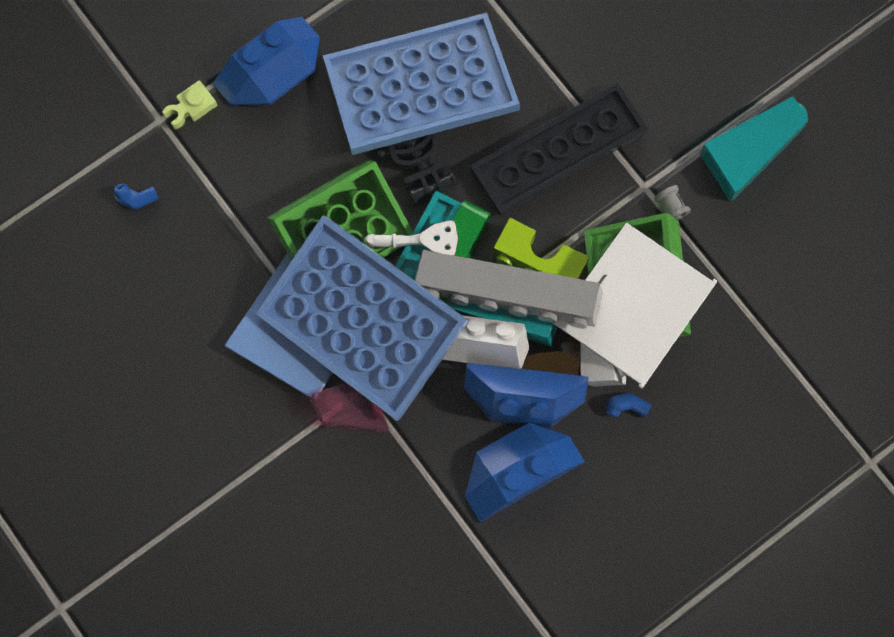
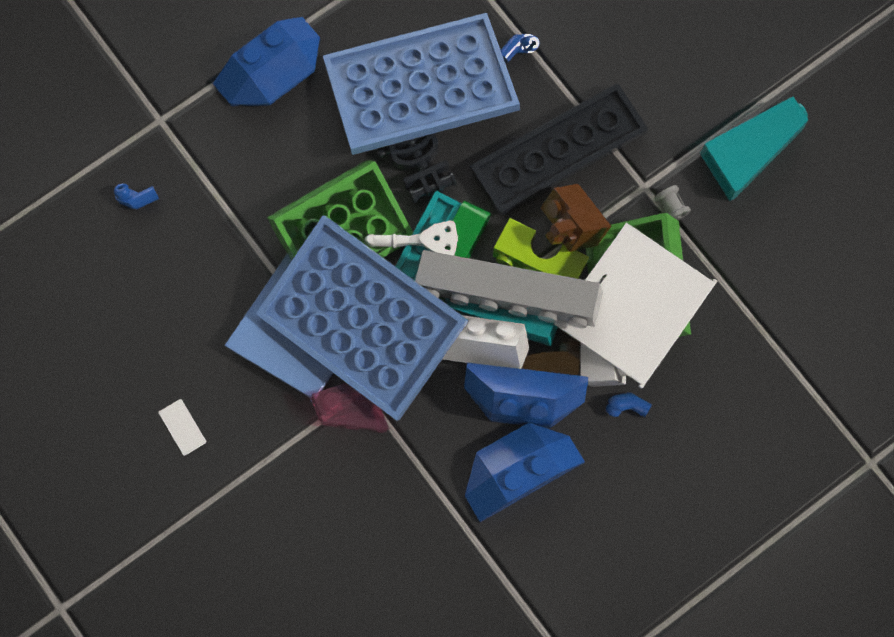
(182, 427): none -> white sticker
(192, 102): yellowish green plate -> none
(519, 44): none -> blue arm
(574, 218): none -> reddish brown hinge

